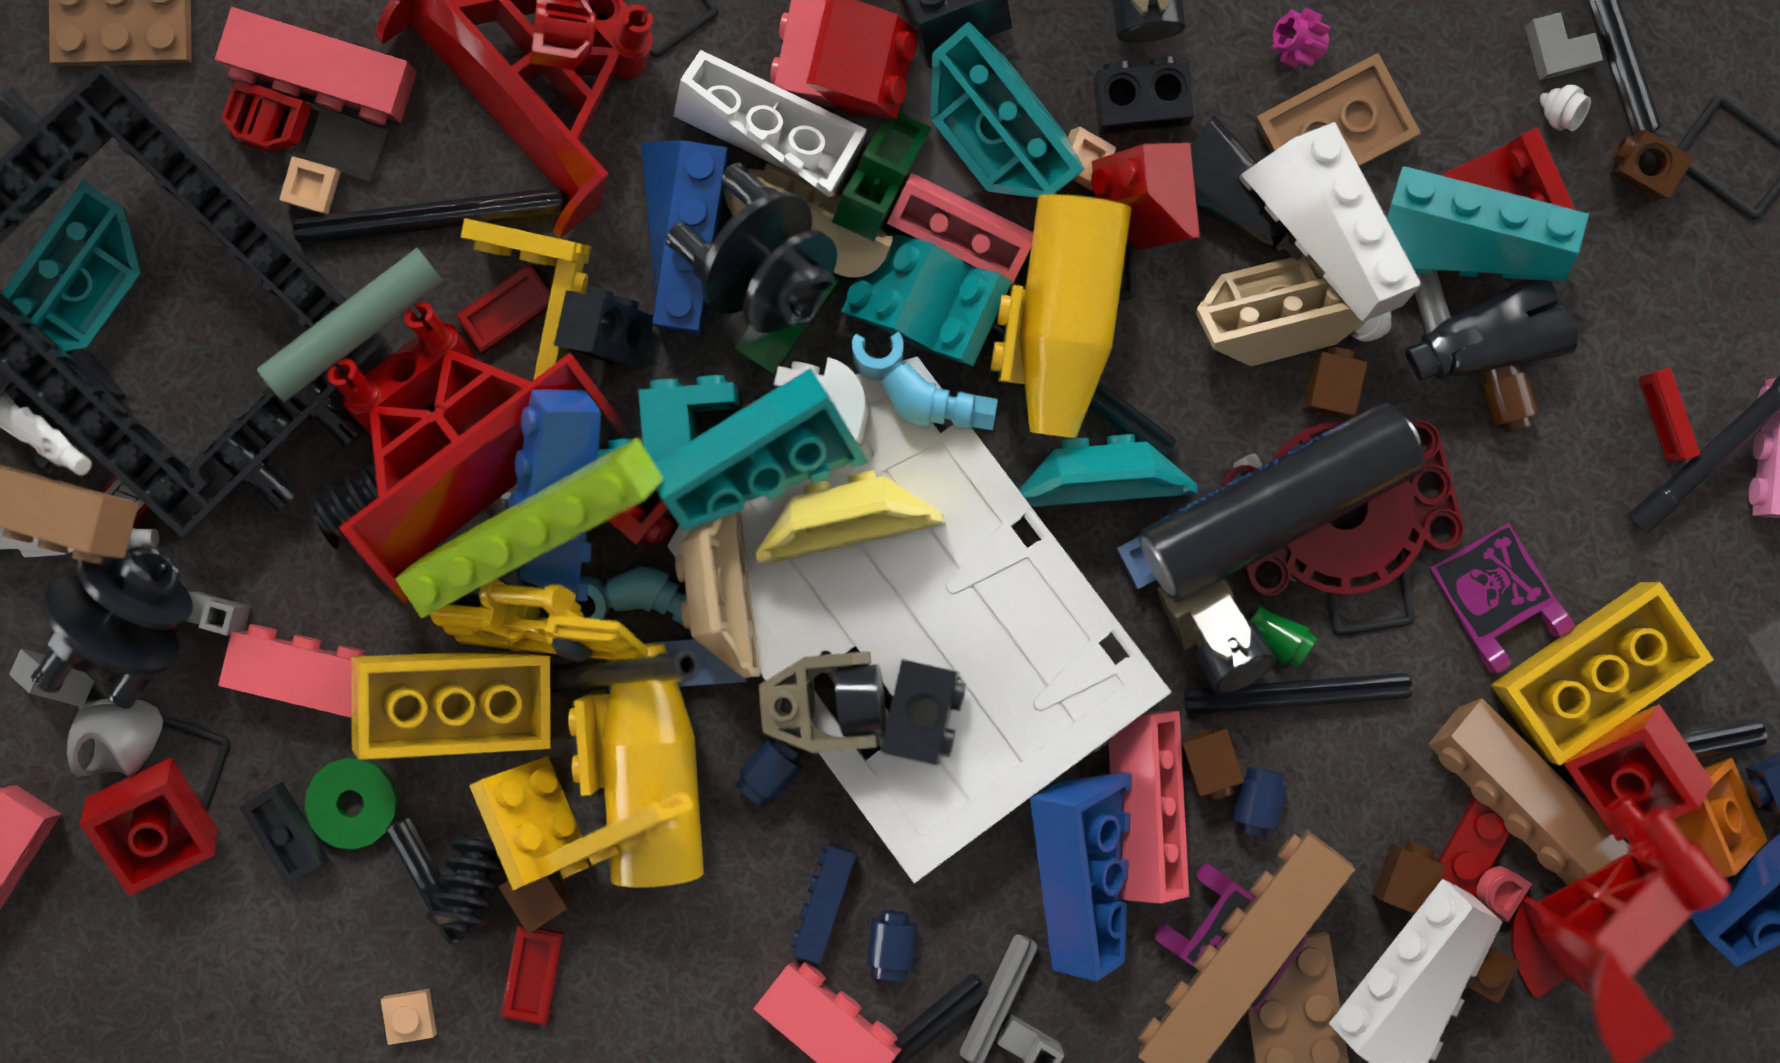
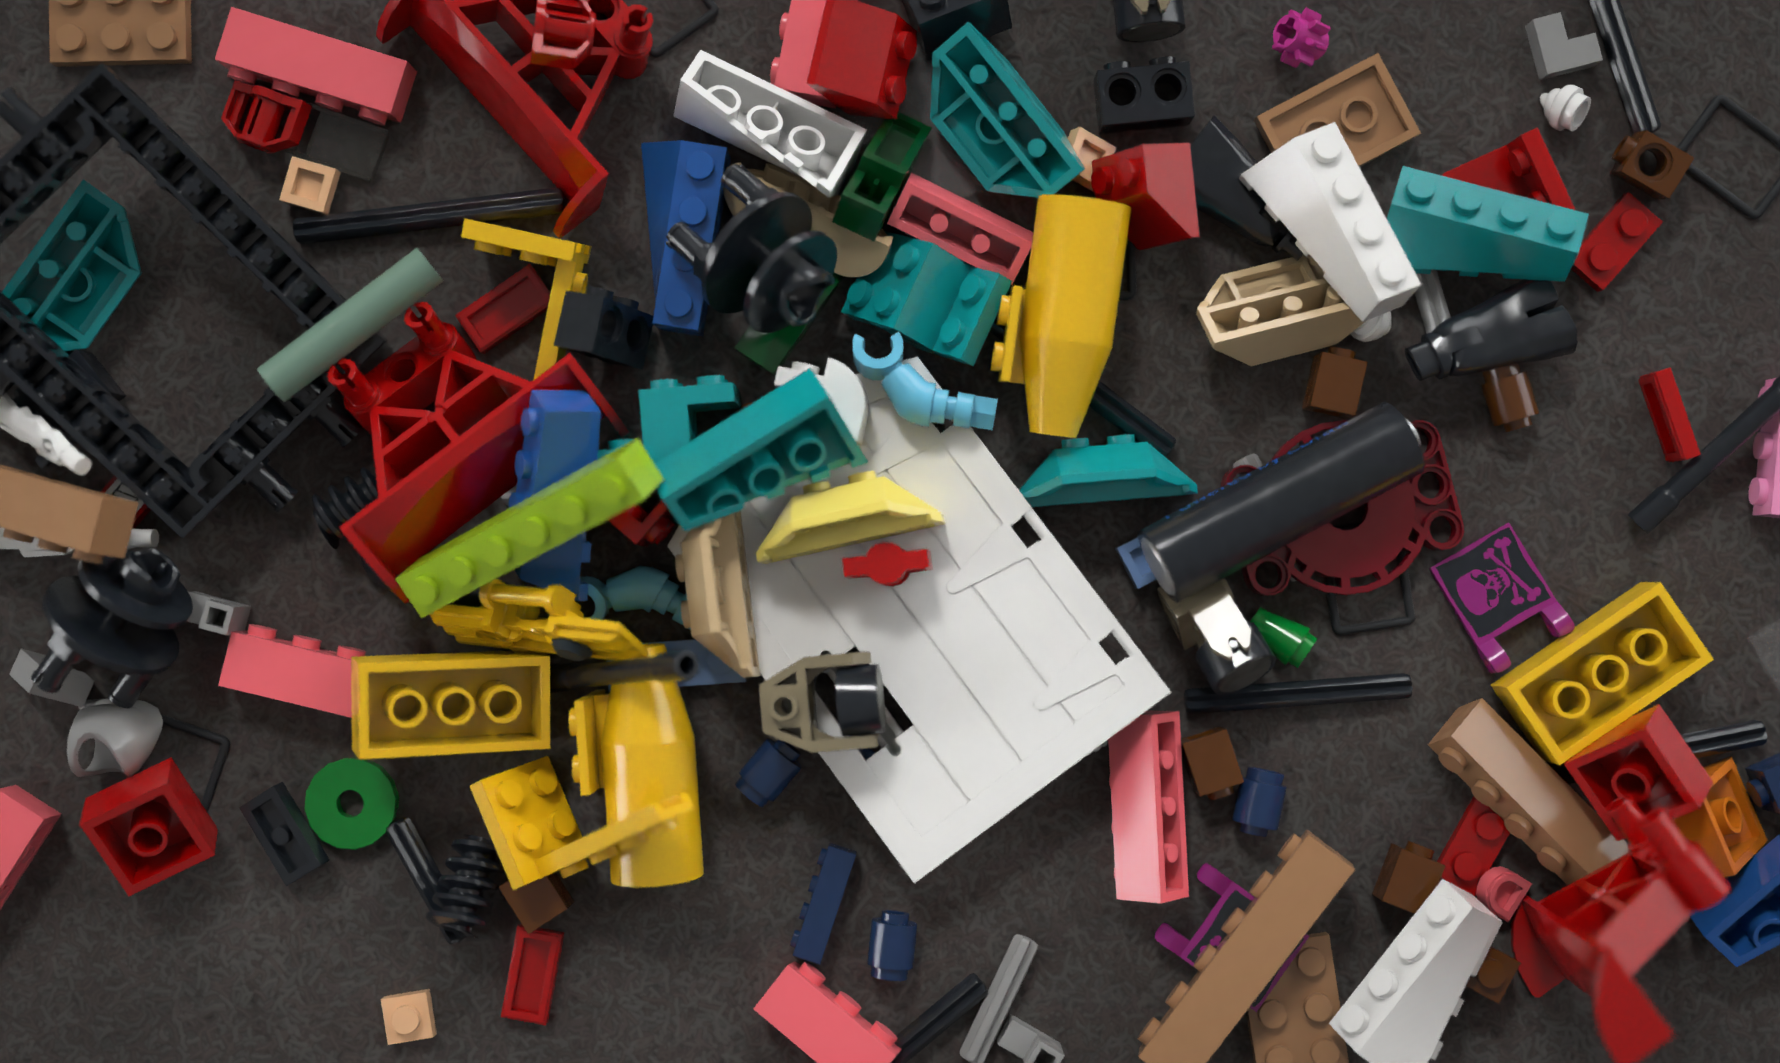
(887, 564): none -> red piece
(902, 734): black brick -> none
(1082, 872): blue wedge -> none
(1614, 241): none -> red plate

